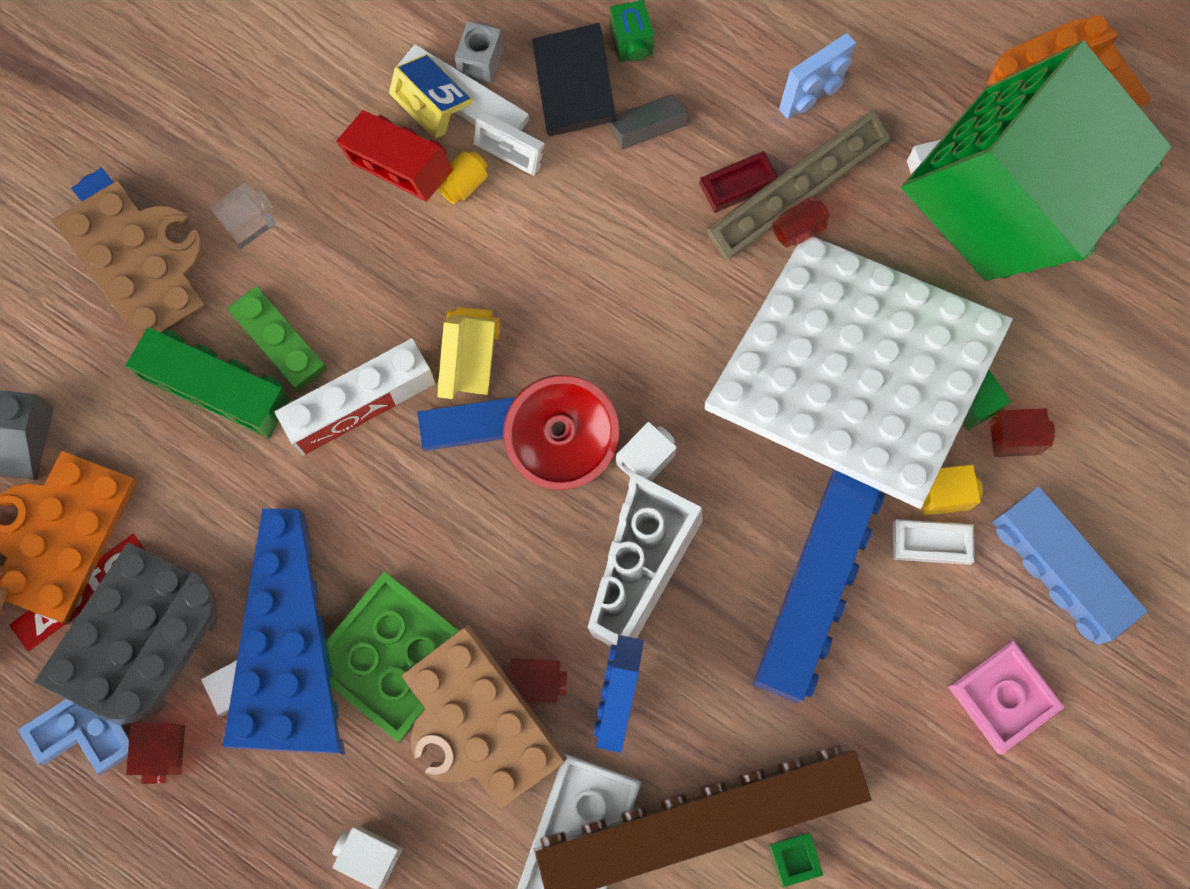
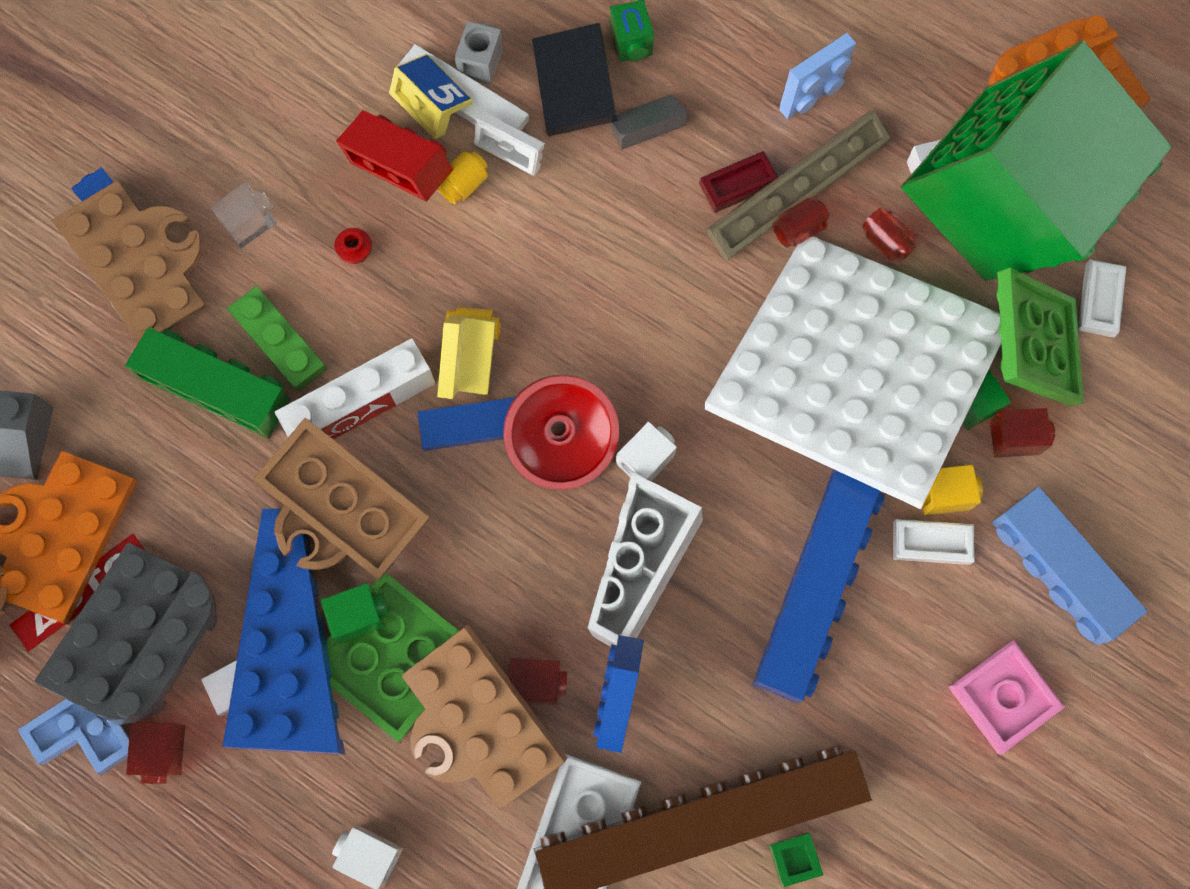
(337, 504): none -> medium nougat plate
(355, 254): none -> red plate
(355, 612): none -> green brick
(890, 234): none -> clear red brick
(1039, 338): none -> bright green plate
(1102, 298): none -> white tile

